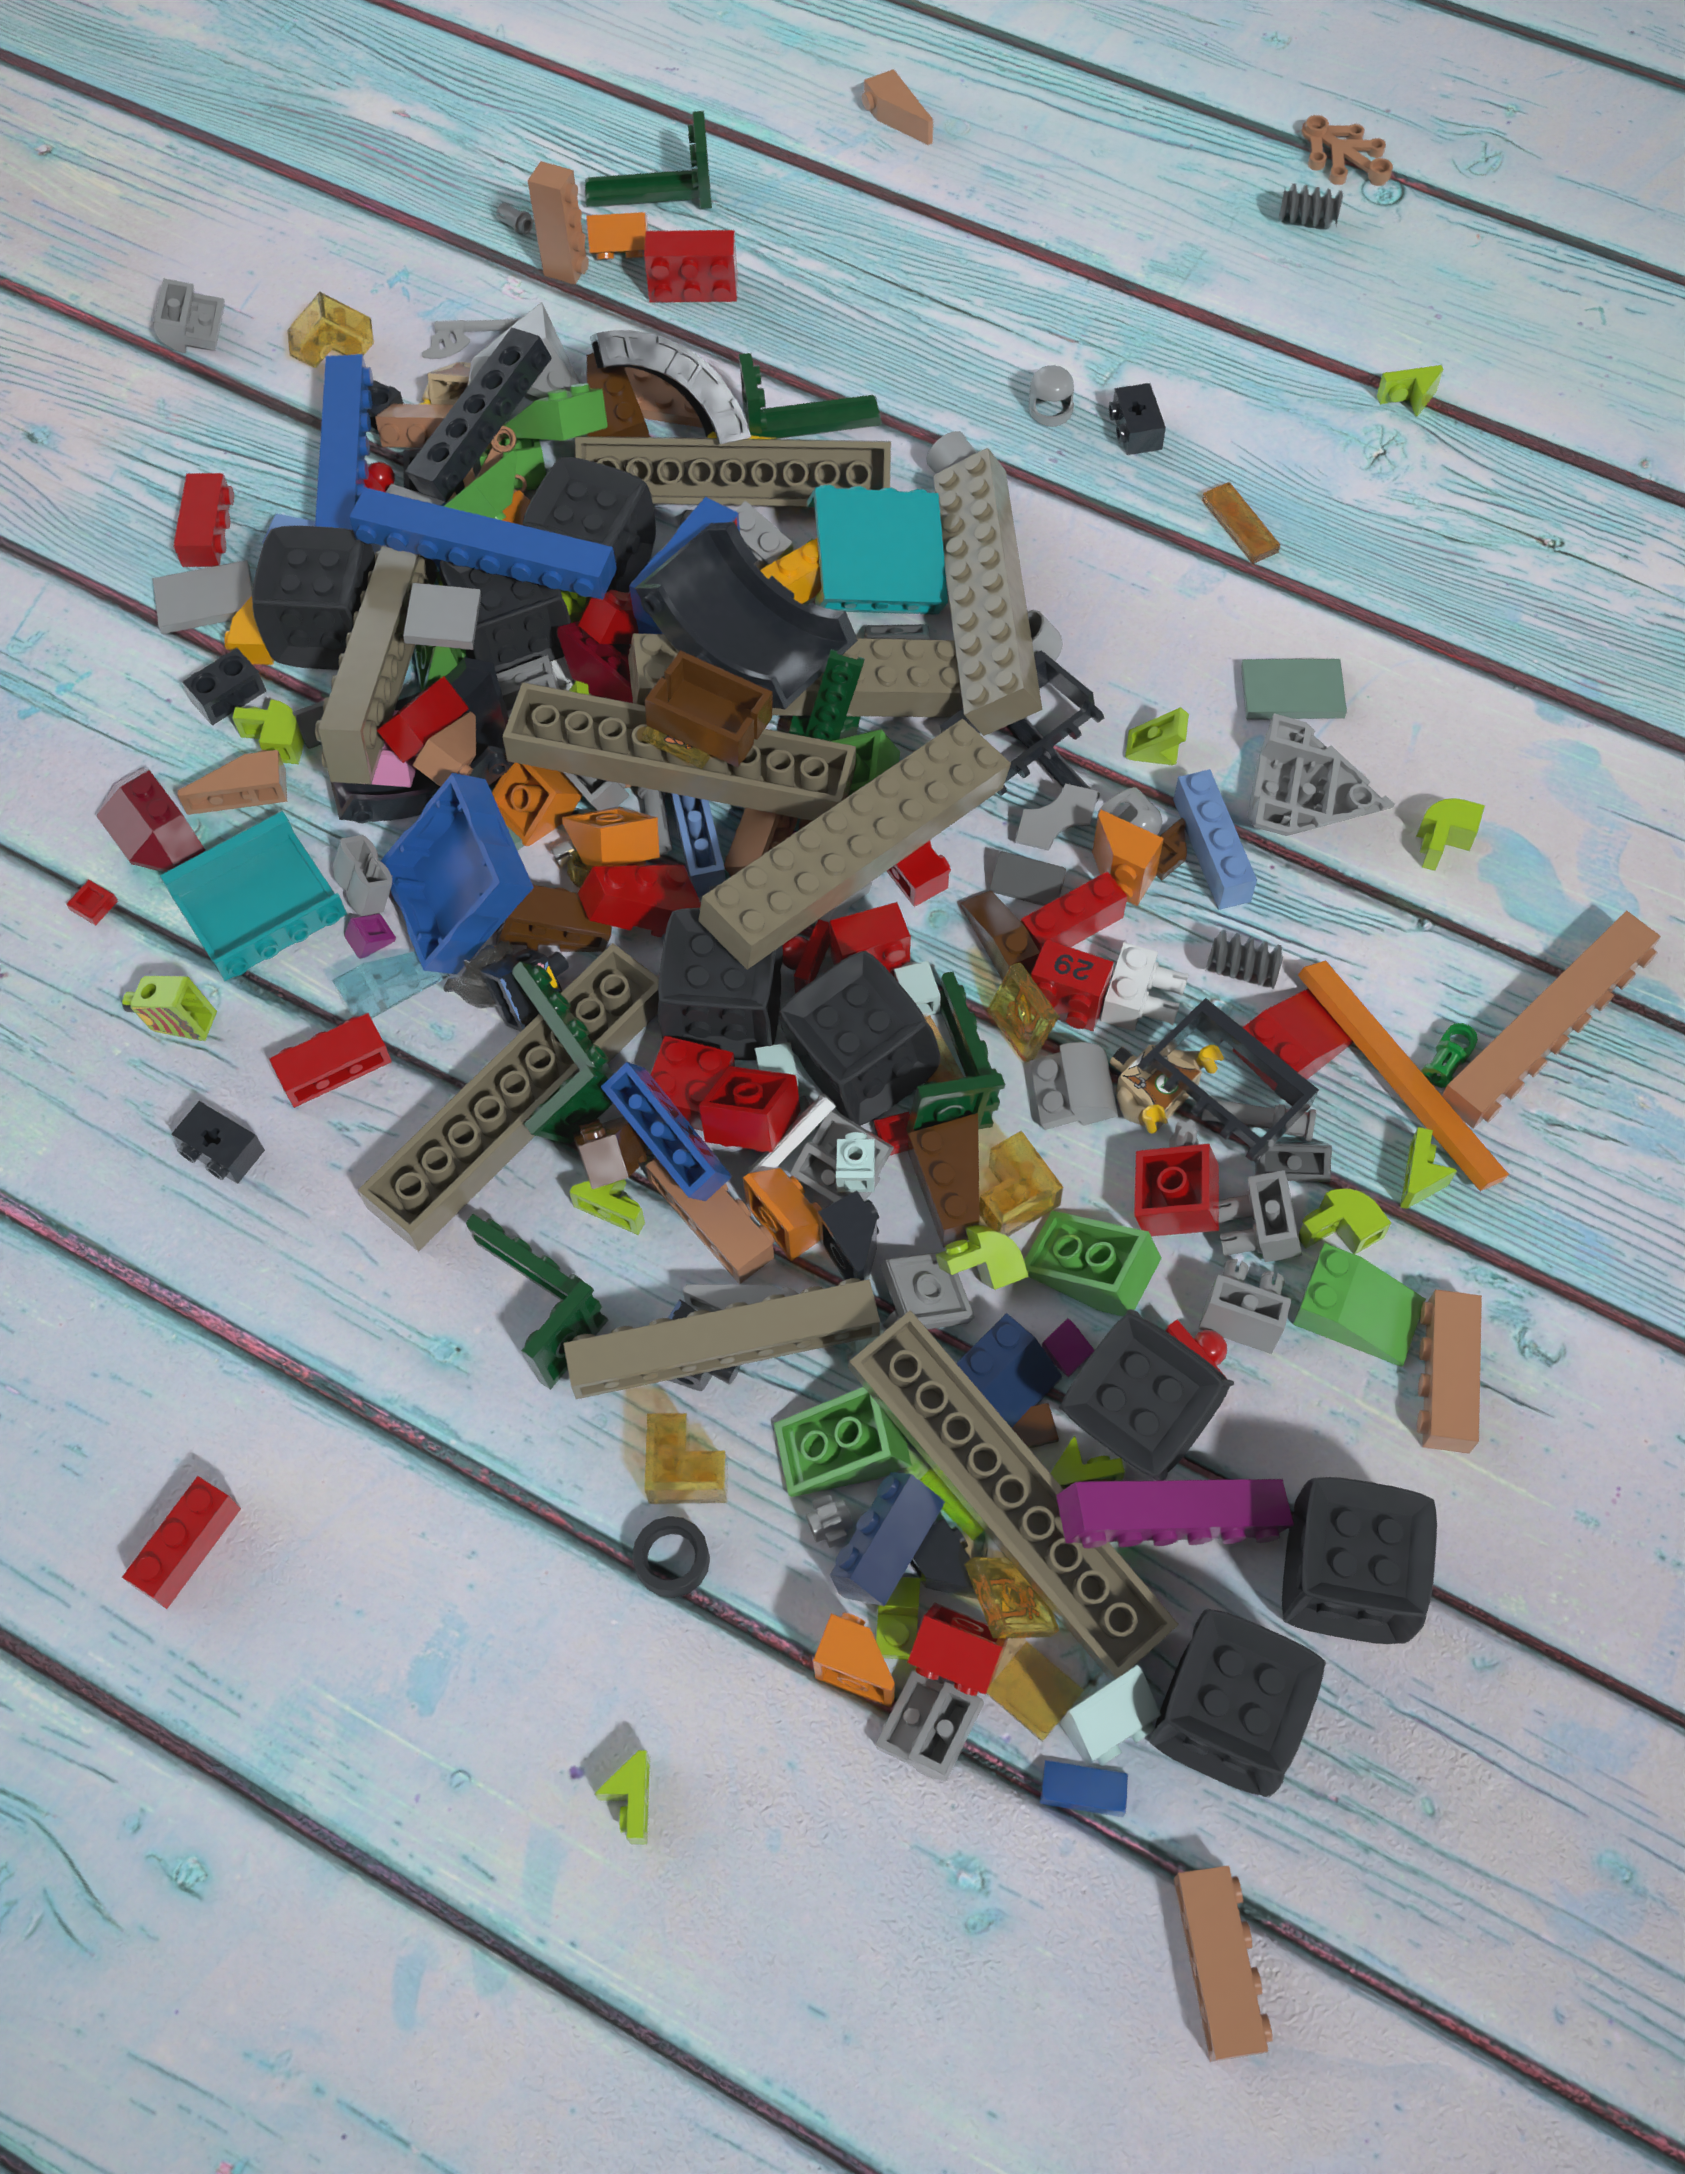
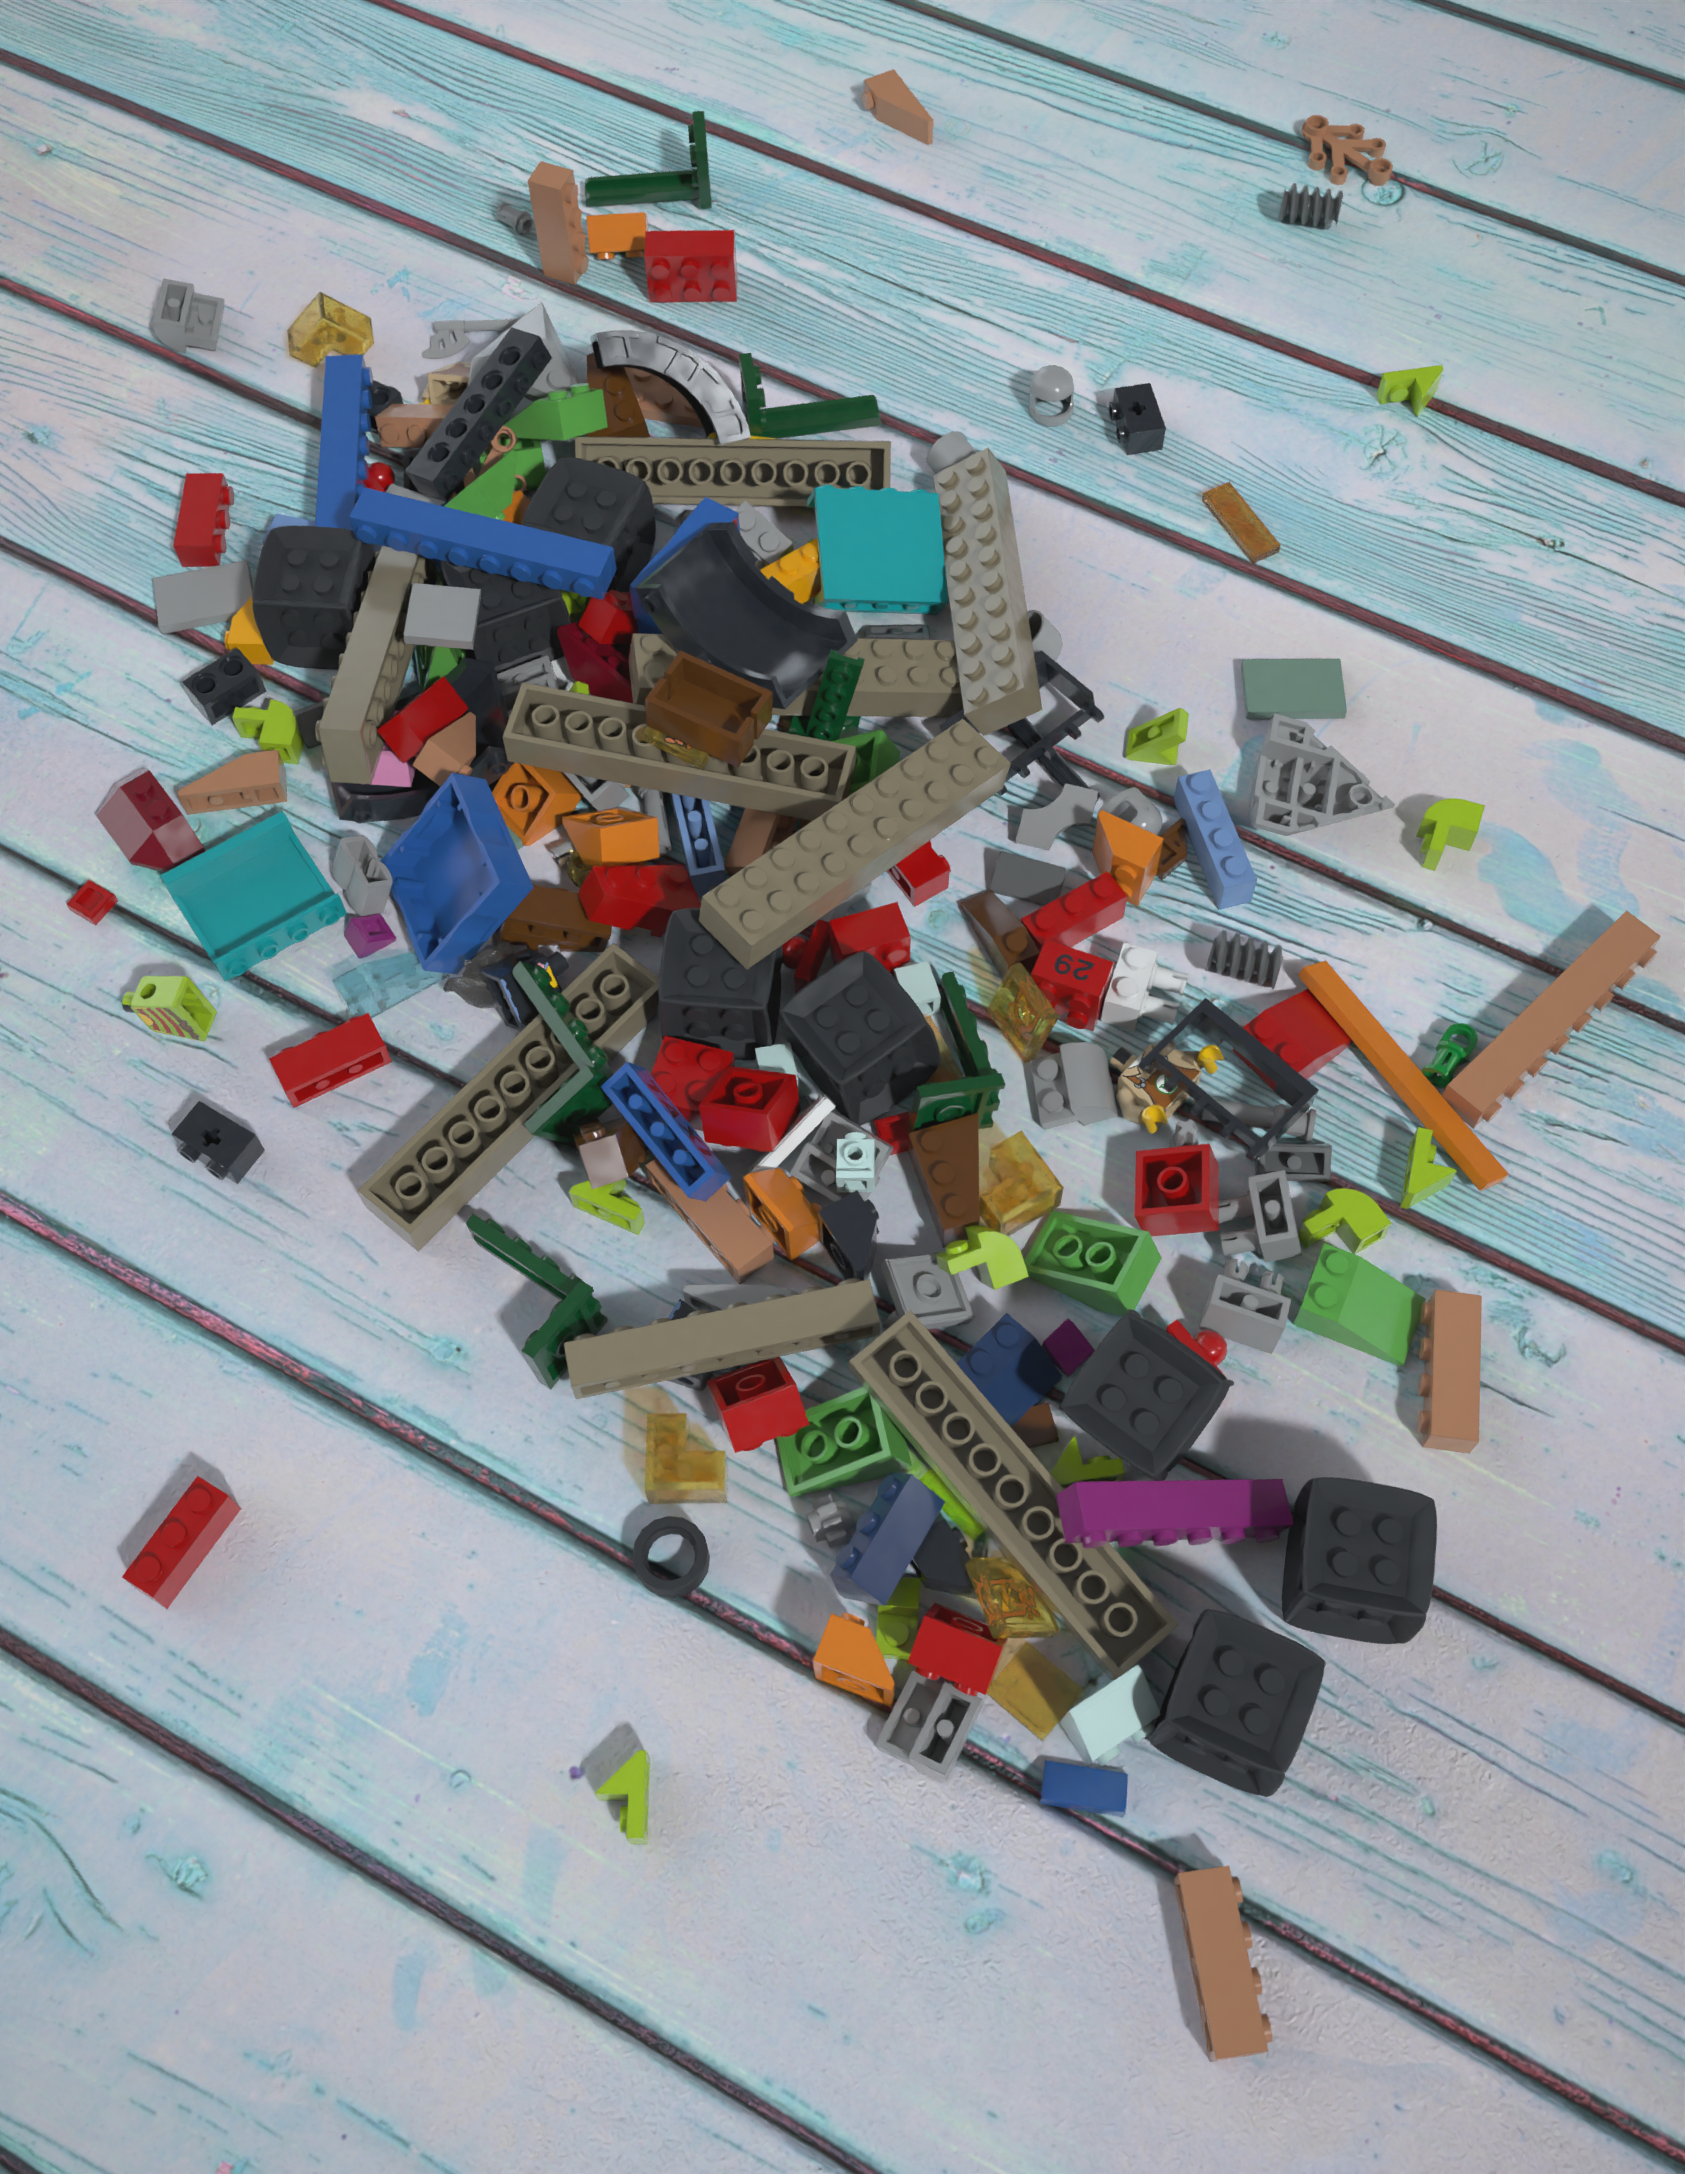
(757, 1404): none -> red brick

